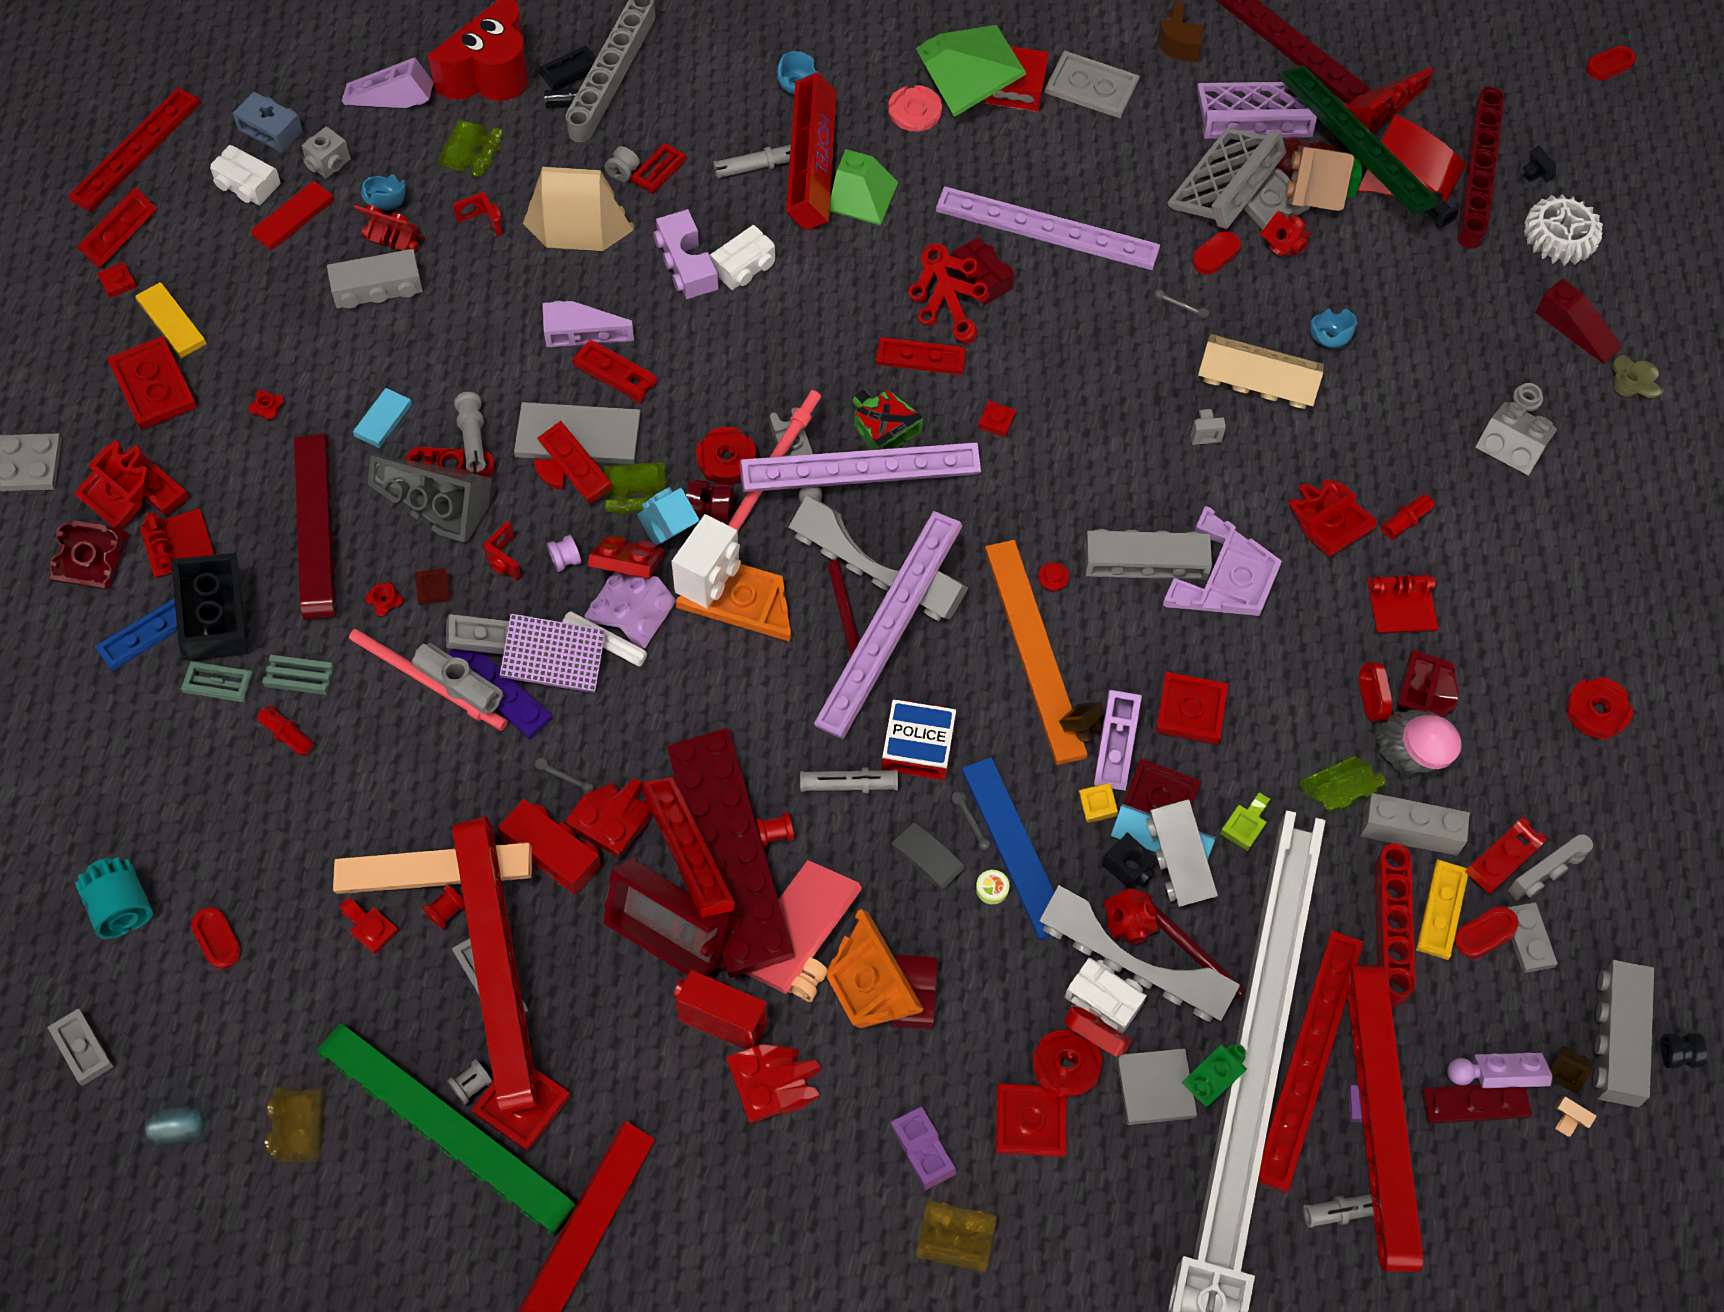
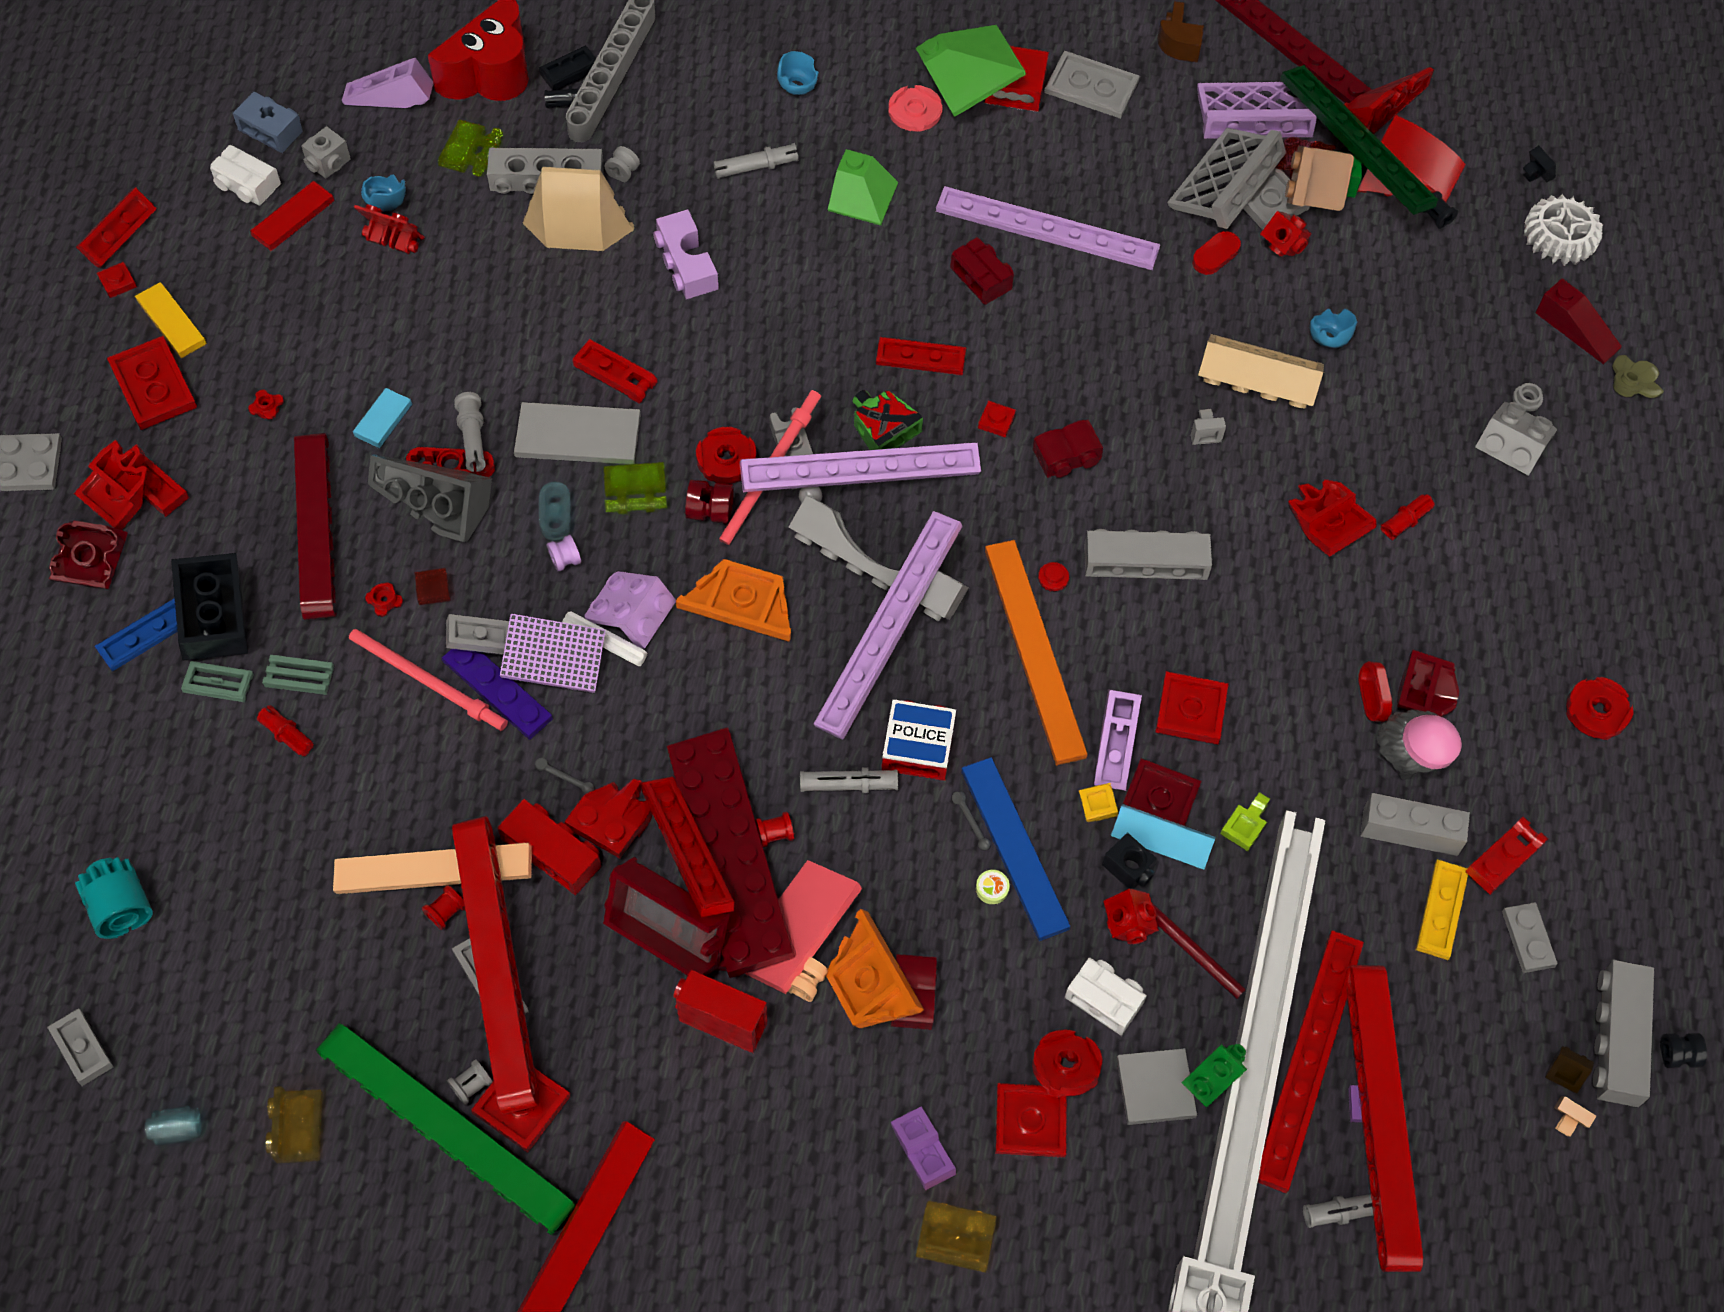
(134, 150): red tile -> none
(174, 539): red hinge -> none
(216, 938): red tile -> none
(370, 929): red plate -> none
(374, 278): light grey brick -> none
(470, 685): light grey piece -> none
(482, 205): red bracket -> none
(497, 559): red bracket -> none
(520, 167): none -> light grey brick
(550, 473): red tile -> none
(554, 513): none -> clear light blue plate
(575, 324): lavender slope -> none
(575, 462): red tile -> none
(626, 557): red plate -> none
(646, 183): red tile -> none
(667, 515): medium azure arch -> none
(706, 561): white brick -> none
(743, 257): white brick -> none
(772, 1080): red plate -> none
(811, 152): red brick -> none
(843, 606): dark red bar -> none
(928, 855): dark grey slope -> none
(946, 288): red plant -> none
(1068, 448): none -> dark red brick
(1082, 719): dark brown tile -> none
(1097, 1031): red piece -> none
(1181, 853): light grey brick -> none
(1200, 987): light grey arch -> none
(1203, 313): dark grey hinge -> none
(1238, 579): lavender wing -> none
(1342, 783): clear neon green plate -> none
(1400, 911): red beam -> none
(1403, 603): red hinge -> none
(1474, 1103): dark red plate -> none
(1480, 168): dark red beam -> none
(1486, 932): red tile -> none
(1502, 1070): lavender plate -> none
(1552, 866): light grey plate -> none
(1610, 62): red tile -> none

